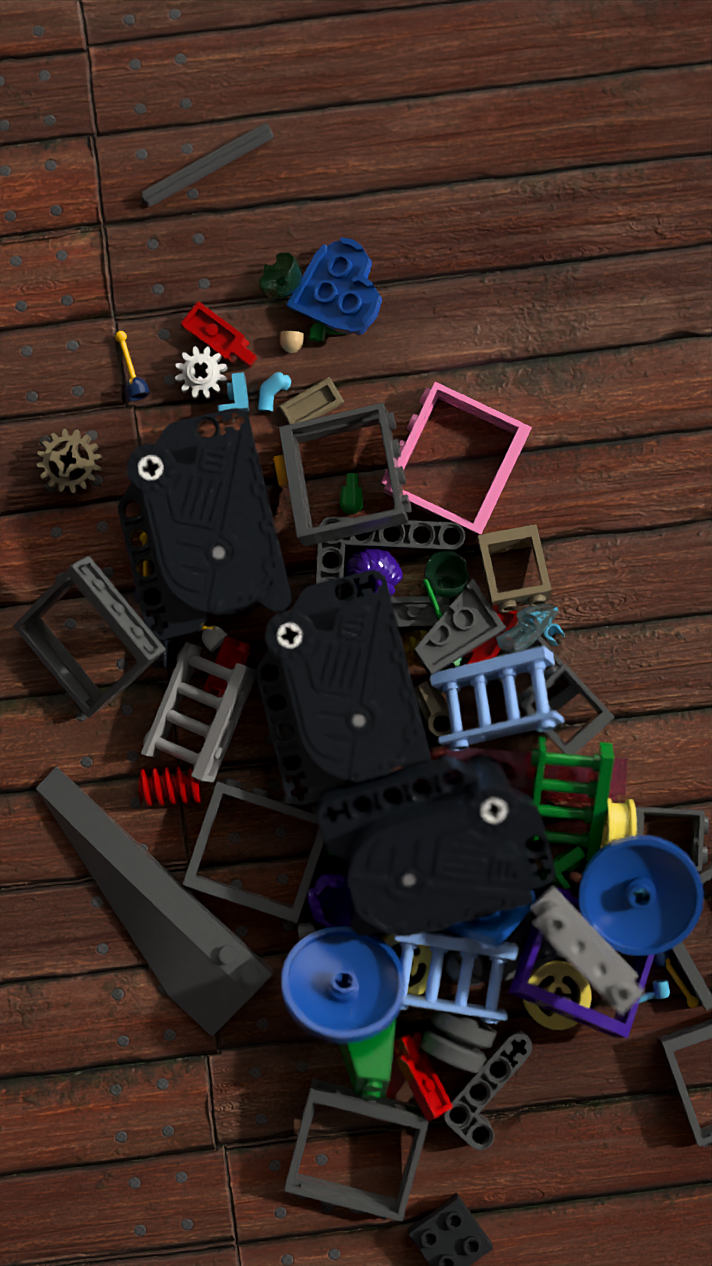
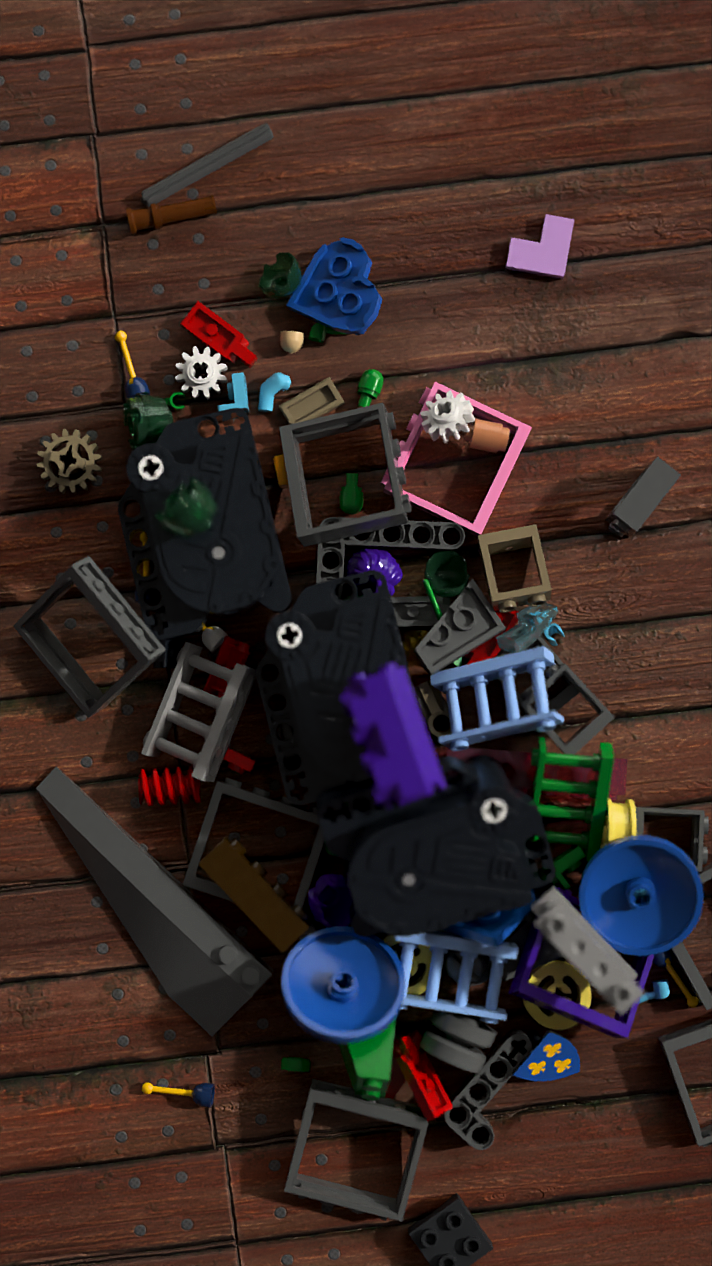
(146, 418): none -> clear green cone
(157, 215): none -> reddish brown pin
(169, 401): none -> green hand
(188, 510): none -> clear green cone
(202, 1094): none -> hinge
(239, 761): none -> red plate
(255, 894): none -> dark brown brick
(296, 1064): none -> green tile
(369, 387): none -> green cylinder
(392, 736): none -> dark purple brick
(447, 416): none -> white gear
(487, 436): none -> nougat brick
(549, 255): none -> lavender tile
(550, 1058): none -> blue shield
(642, 498): none -> dark grey window

